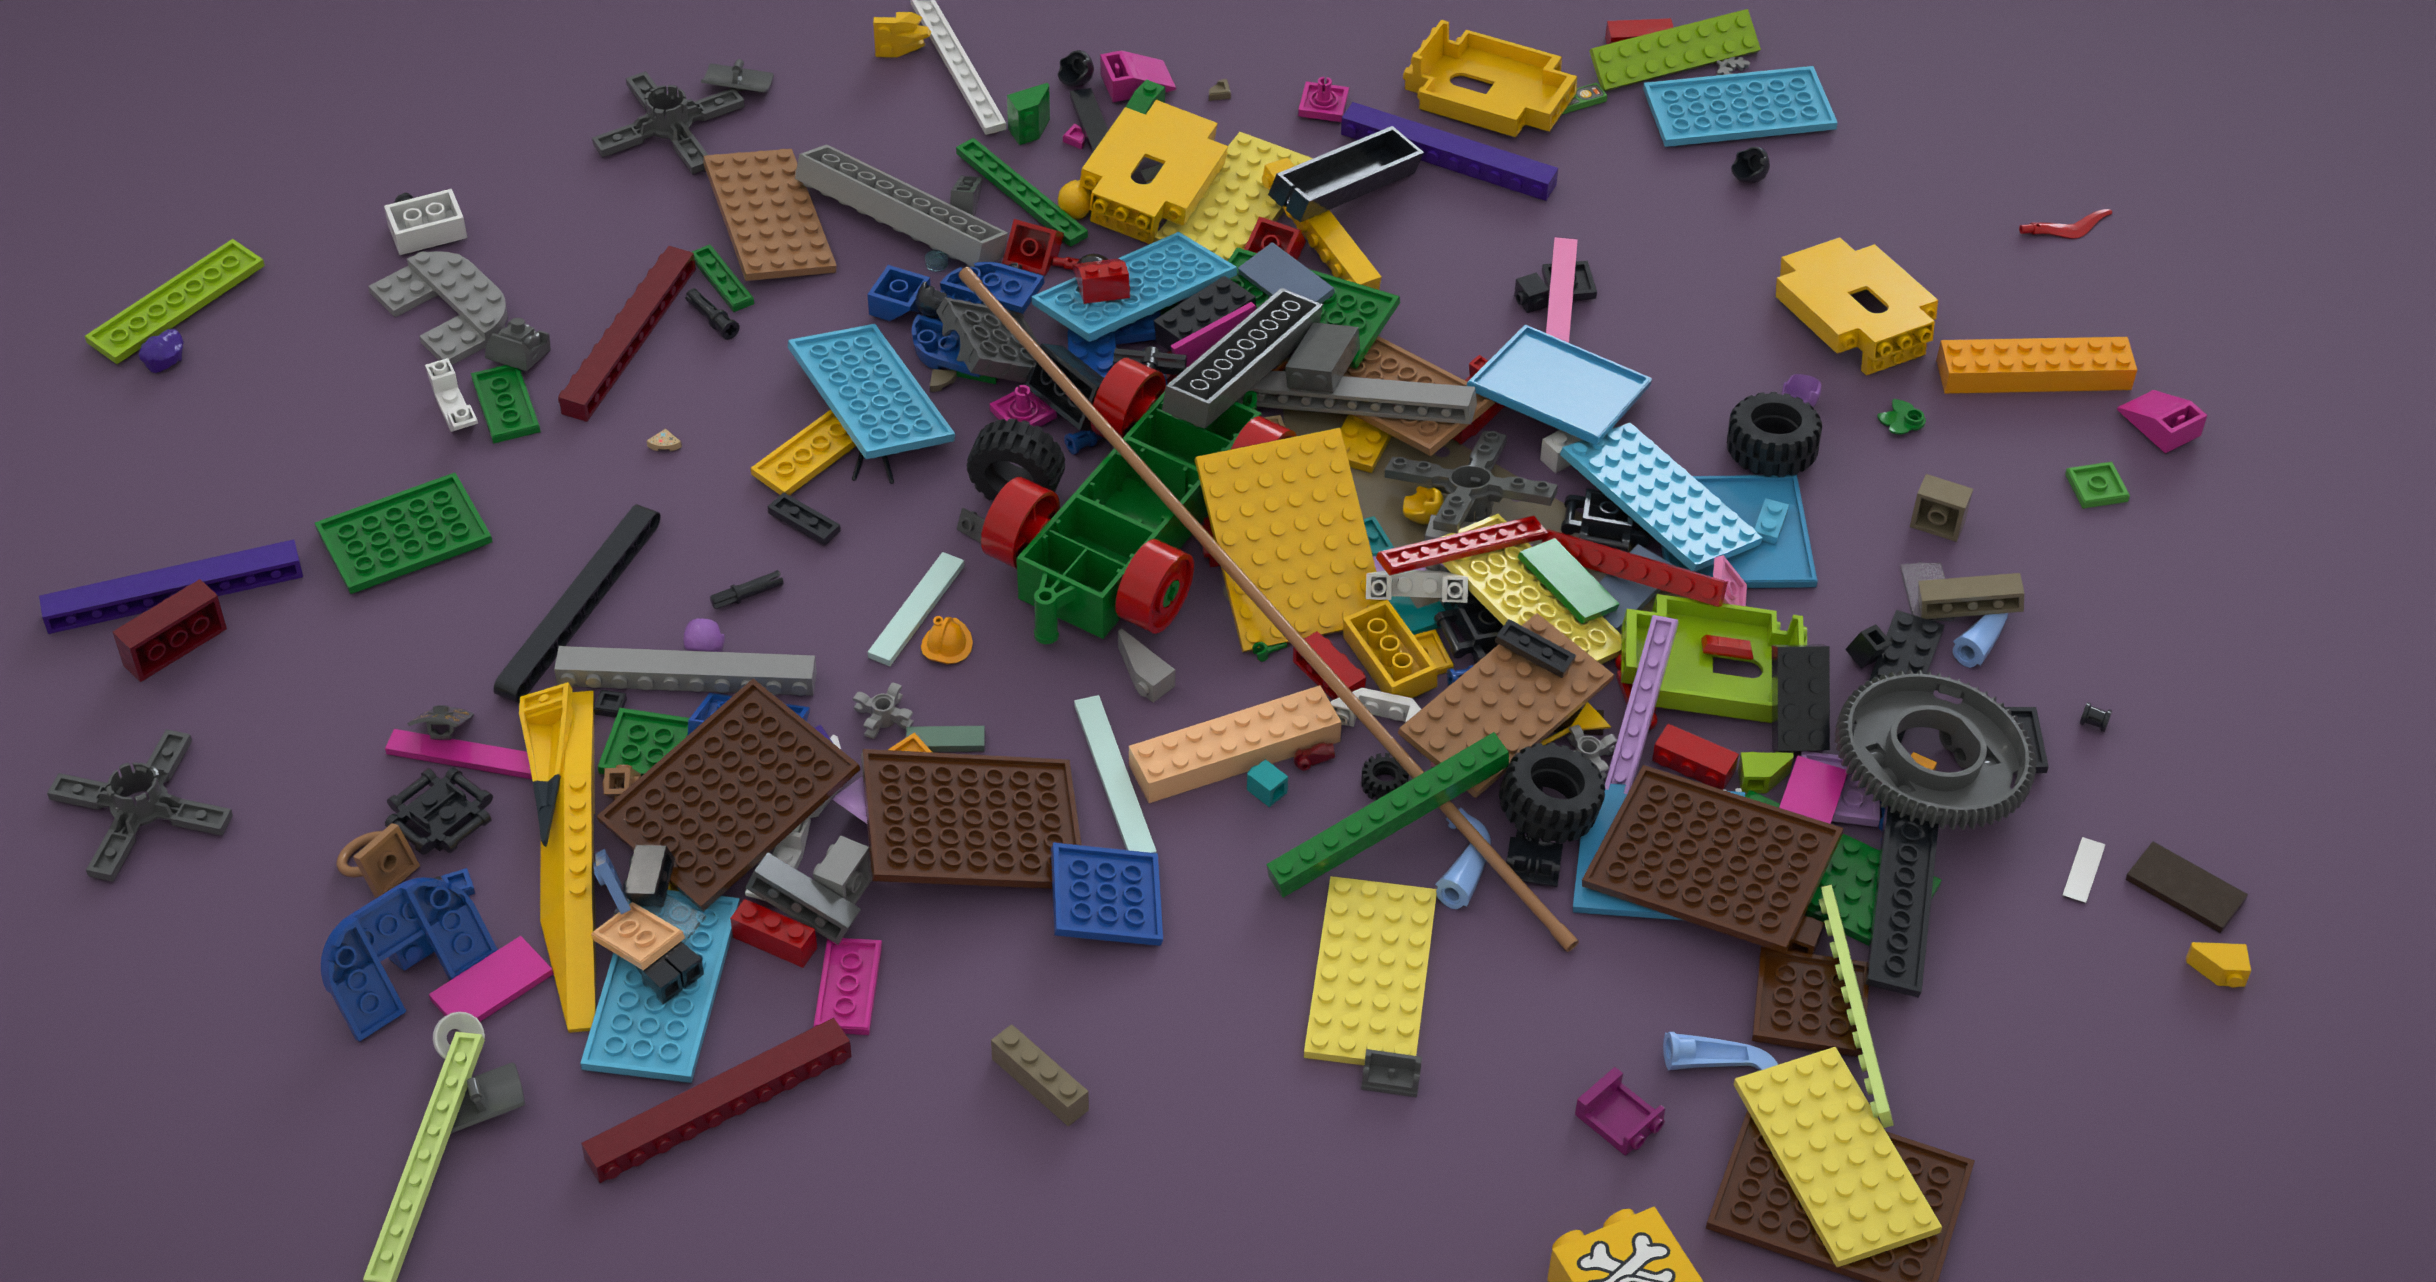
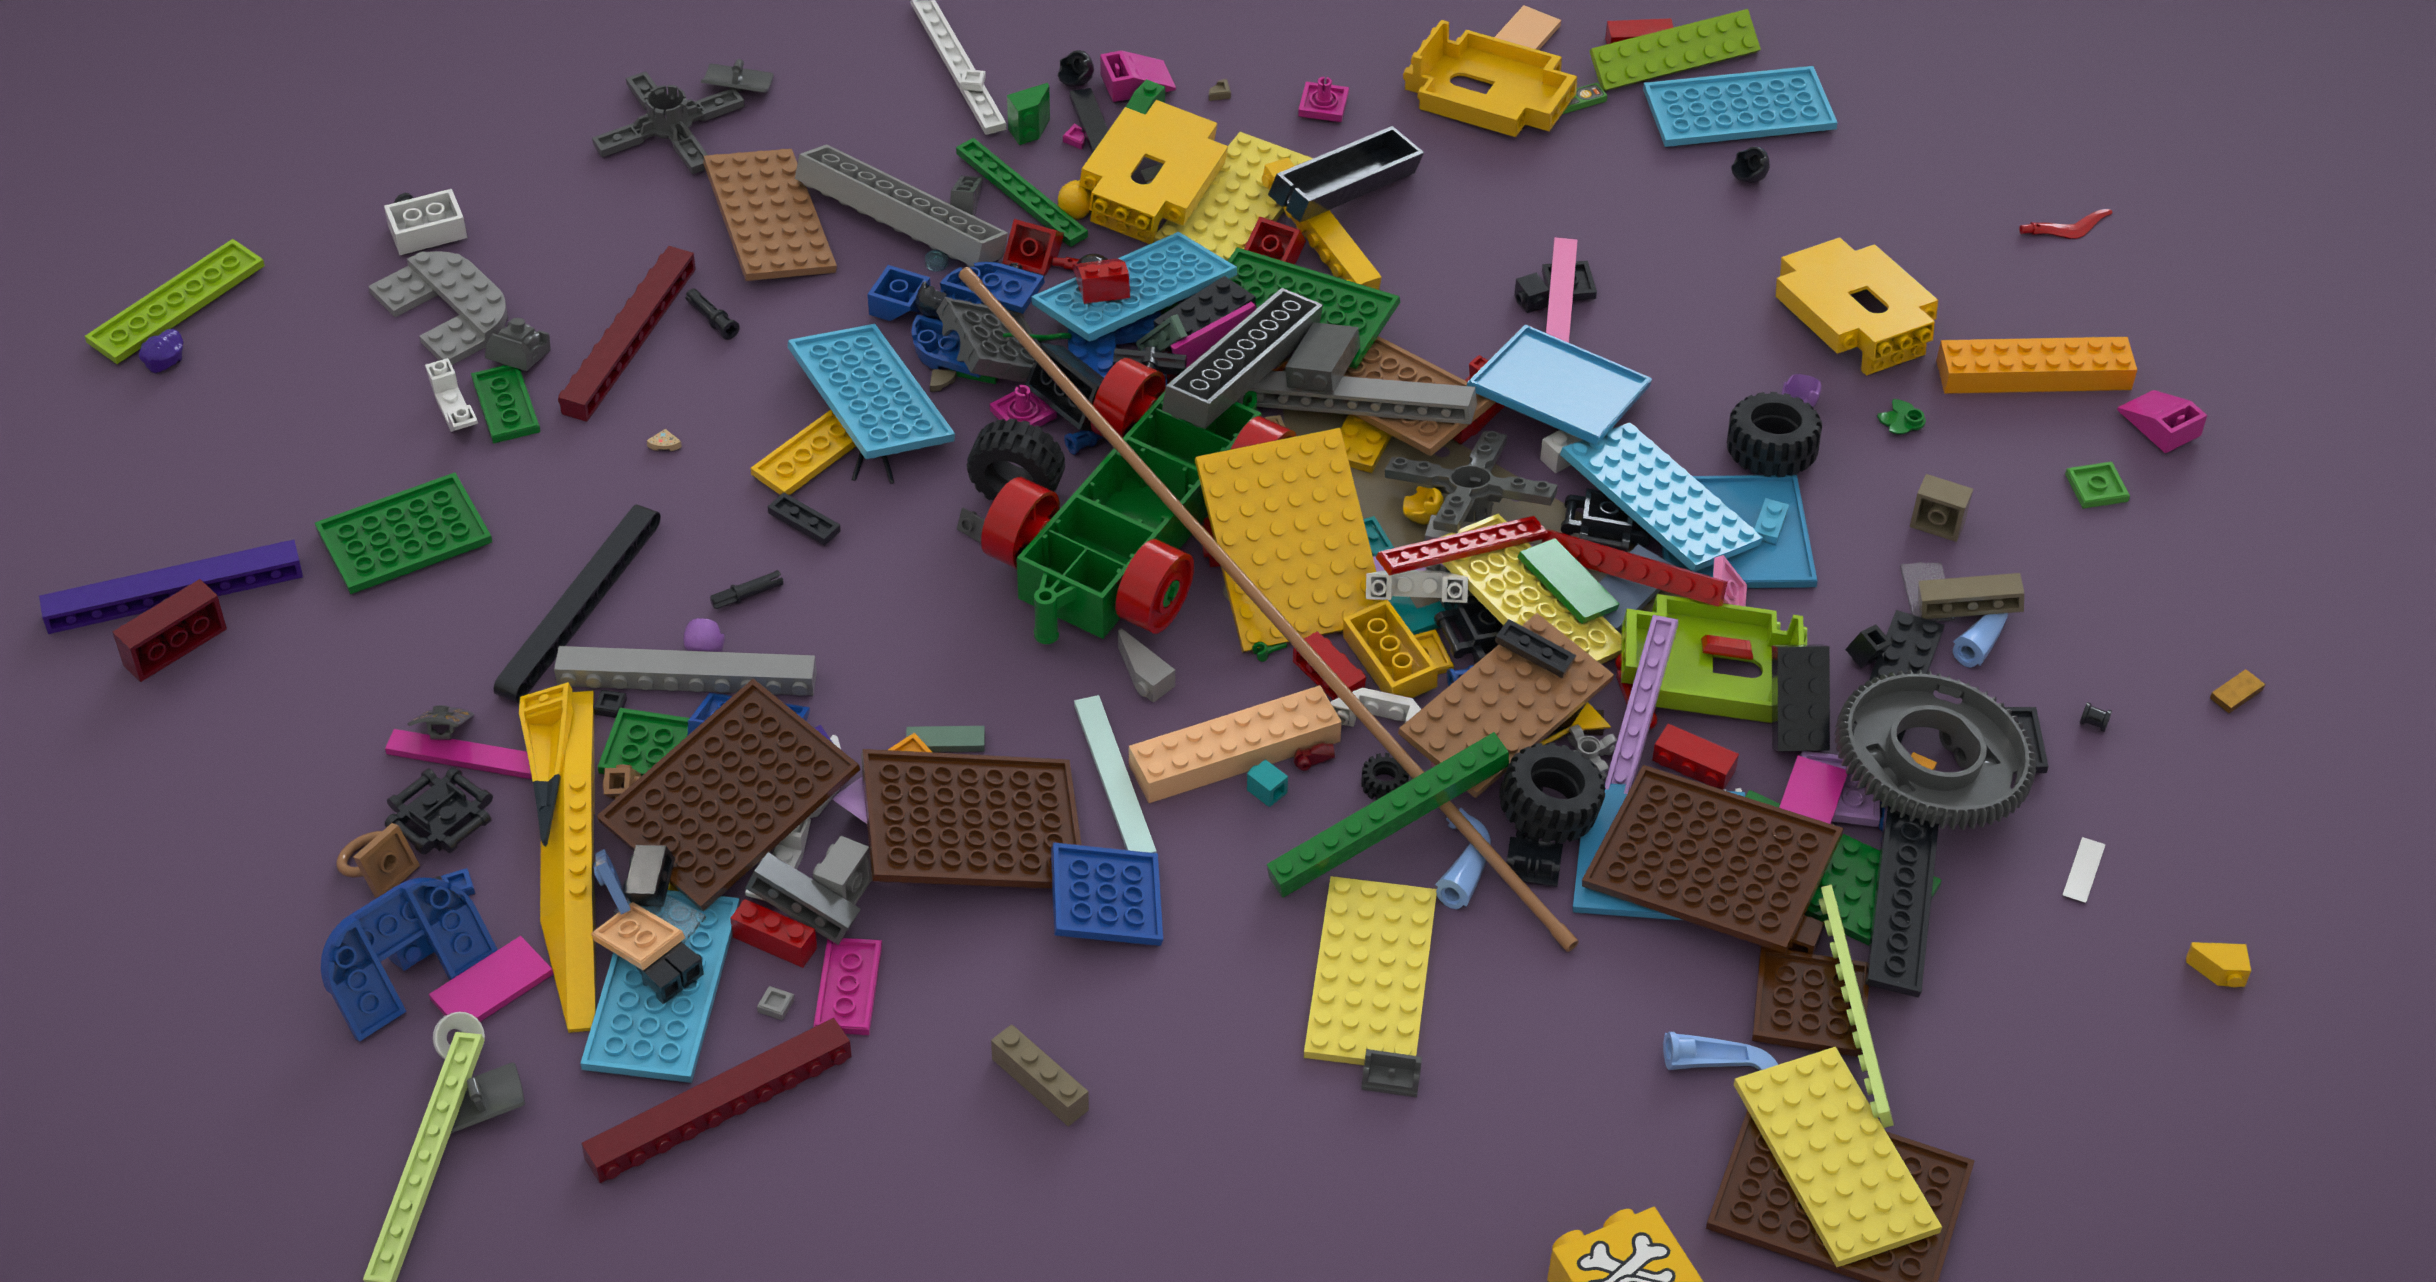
(129, 817): dark grey piece -> none
(722, 278): green tile -> none
(775, 1003): none -> light grey tile
(883, 710): light grey pin -> none
(899, 35): yellow plate -> none
(915, 609): light aqua tile -> none
(947, 641): light orange helmet -> none
(972, 80): none -> white tile
(1045, 338): none -> green piece
(1163, 335): none -> sand green tile
(1276, 269): sand blue tile -> none
(1457, 152): dark purple brick -> none
(1529, 28): none -> light nougat tile
(1618, 1113): magenta panel -> none
(1729, 65): light grey animal -> none
(1763, 770): lime slope -> none
(2186, 887): dark brown tile -> none
(2237, 691): none -> pearl gold tile

